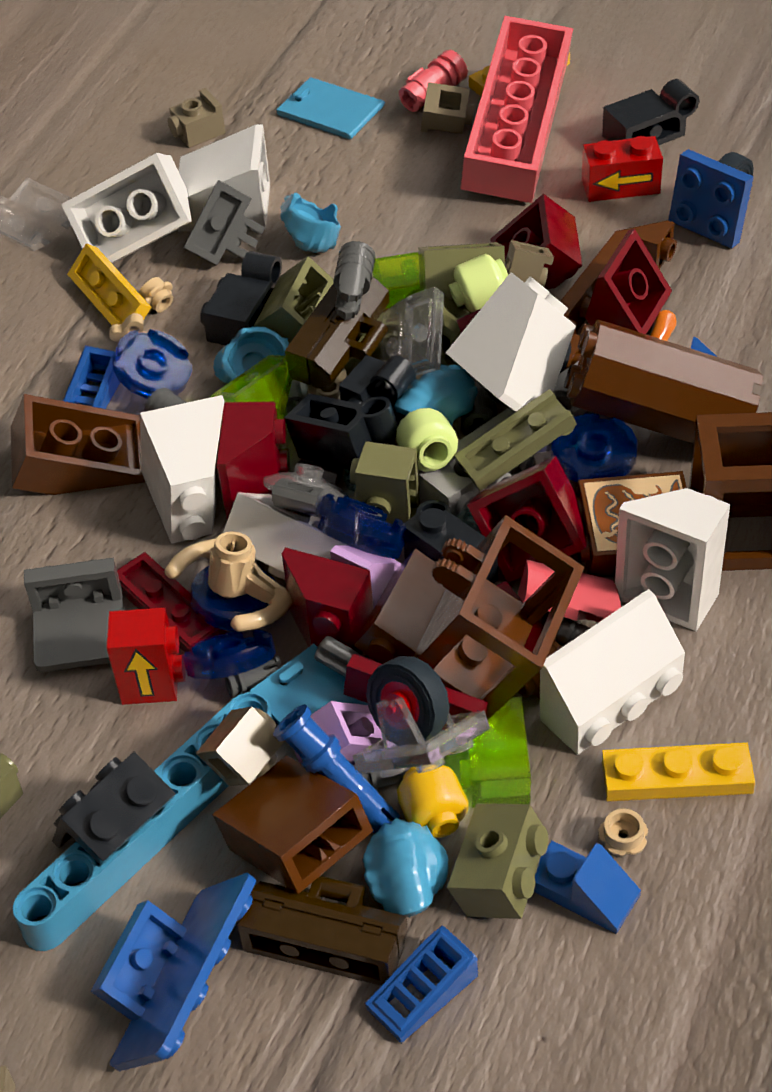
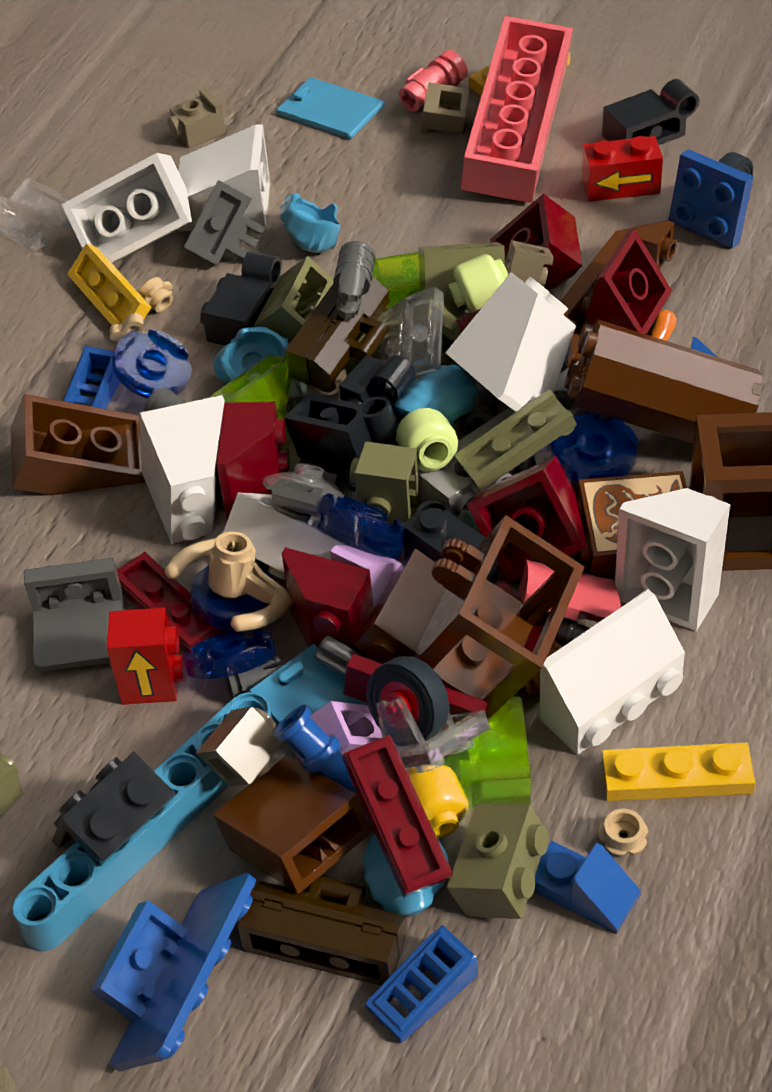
(397, 816): none -> dark red tile

